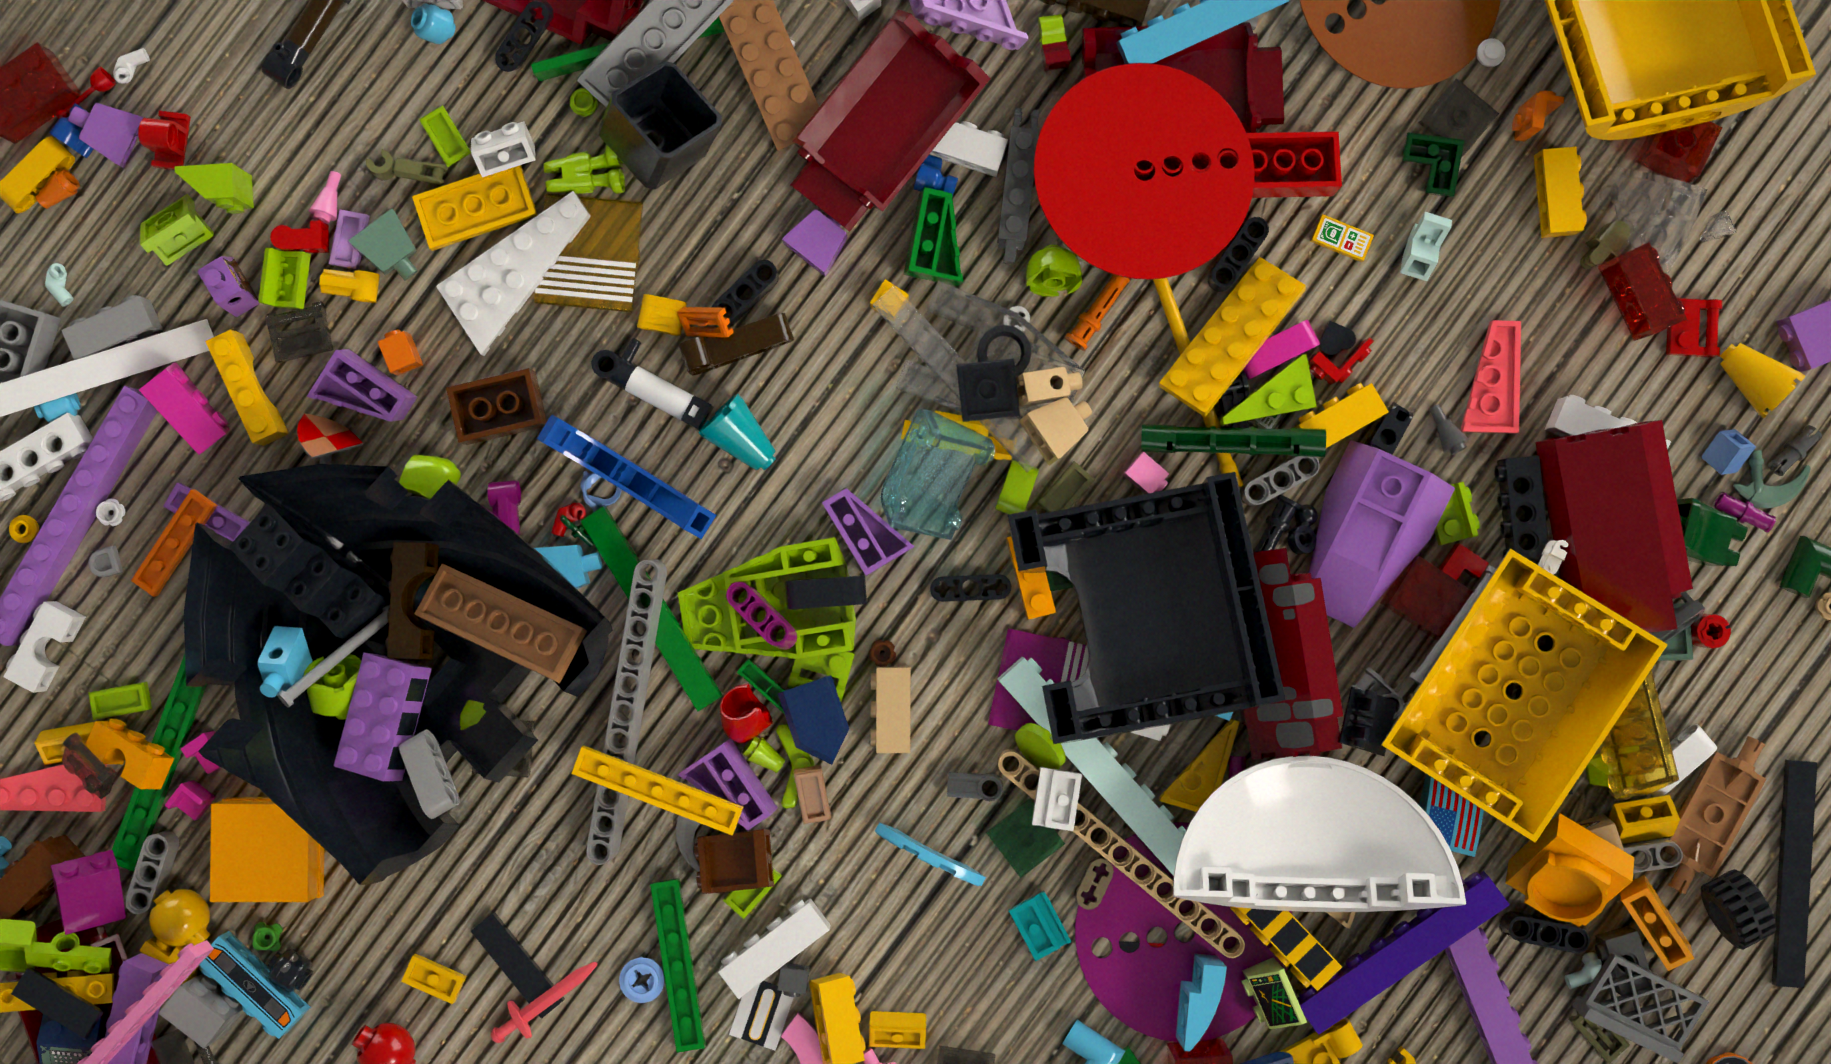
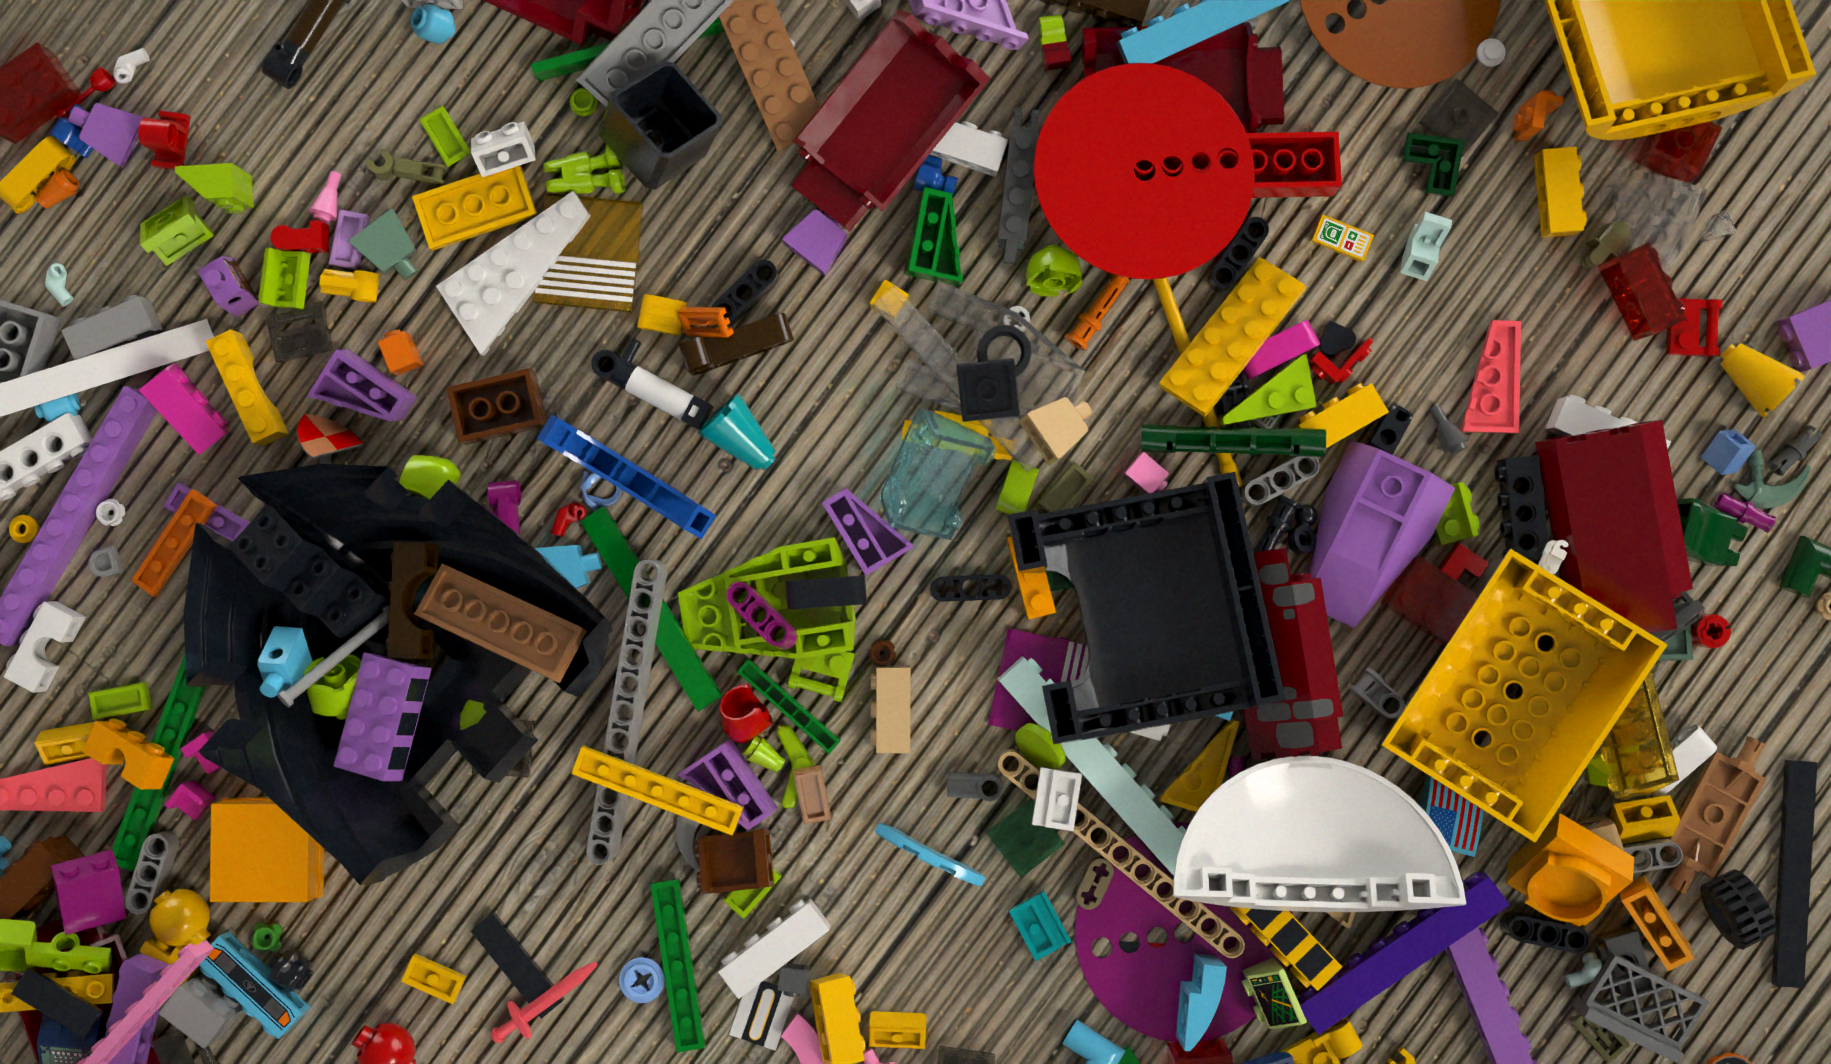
(82, 762): clear smoke plate -> none
(429, 774): light grey beam -> none
(506, 47): black beam -> none
(577, 531): dark green hand -> none
(815, 718): dark blue tile -> none
(1035, 386): tan torso -> none
(1367, 720): black hinge -> none
(1427, 664): light grey bar -> none

